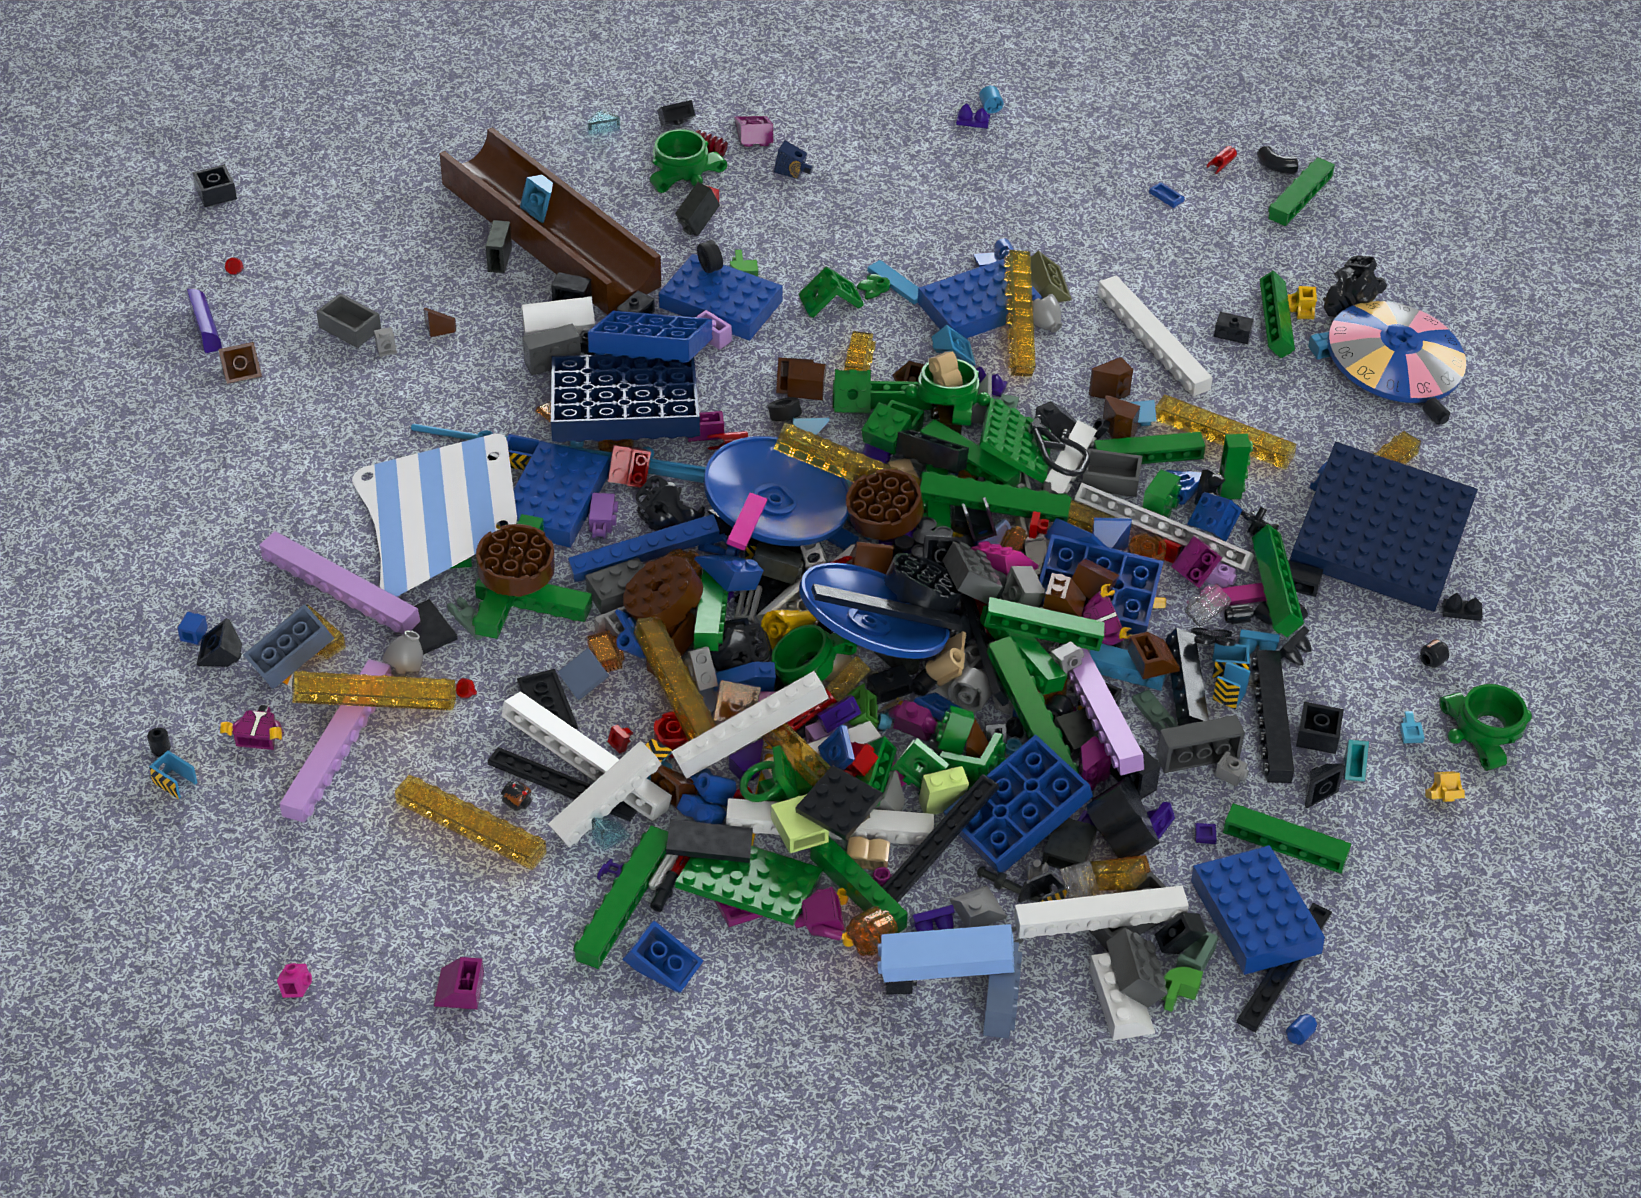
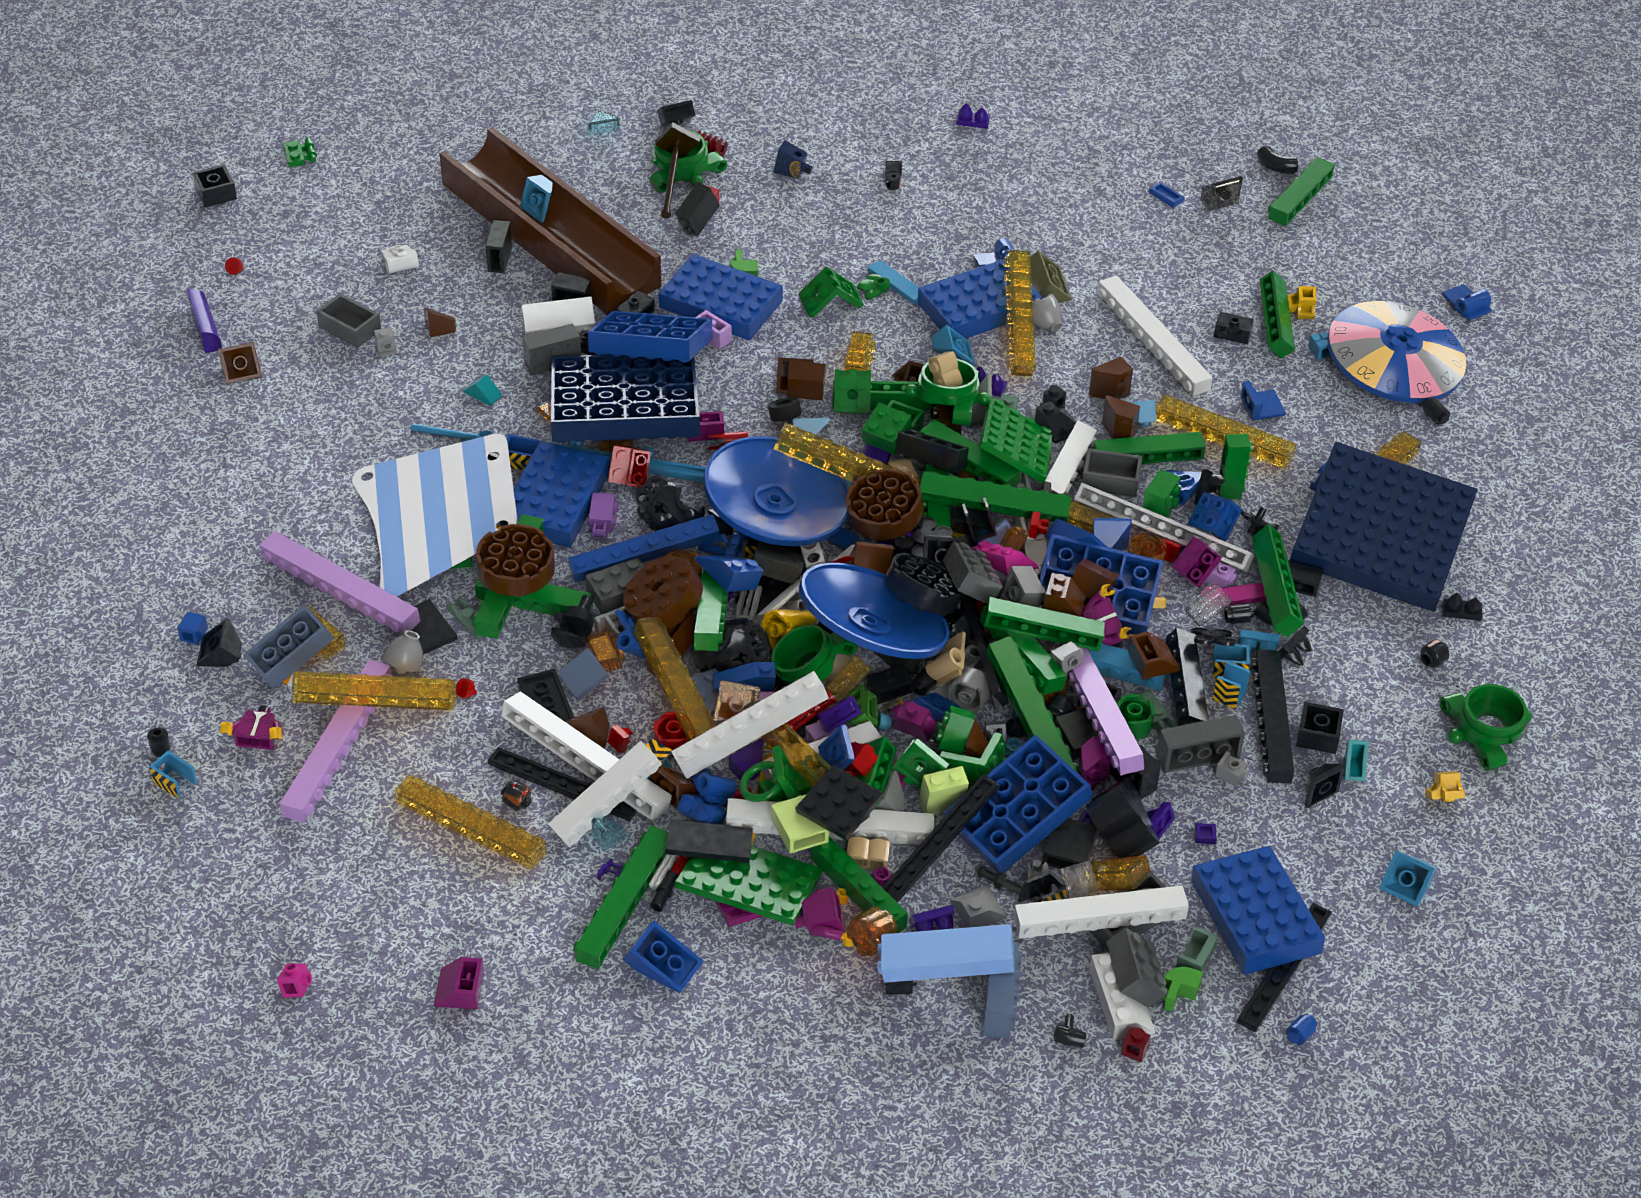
(295, 150): none -> green plate
(400, 258): none -> white piece
(483, 390): none -> teal slope
(574, 624): none -> black piece
(593, 726): none -> reddish brown slope
(679, 143): none -> dark brown tile
(701, 668): light grey pin -> none
(710, 256): black tyre -> none
(747, 521): dark pink tile -> none
(754, 130): magenta slope -> none
(886, 607): black tile -> none
(893, 174): none -> black leg
(991, 99): dark azure piece -> none
(1039, 429): black piece -> none
(1055, 395): none -> black brick
(1068, 1035): none -> black piece
(1101, 426): black tile -> none
(1137, 714): none -> green brick
(1137, 1038): none -> dark red brick
(1180, 933): black brick -> none
(1222, 193): none -> clear smoke slope
(1223, 158): red piece -> none
(1261, 404): none -> blue bracket
(1287, 838): green brick -> none
(1355, 285): black animal -> none
(1408, 878): none -> dark azure slope
(1411, 730): medium azure plate -> none
(1467, 303): none -> blue piece

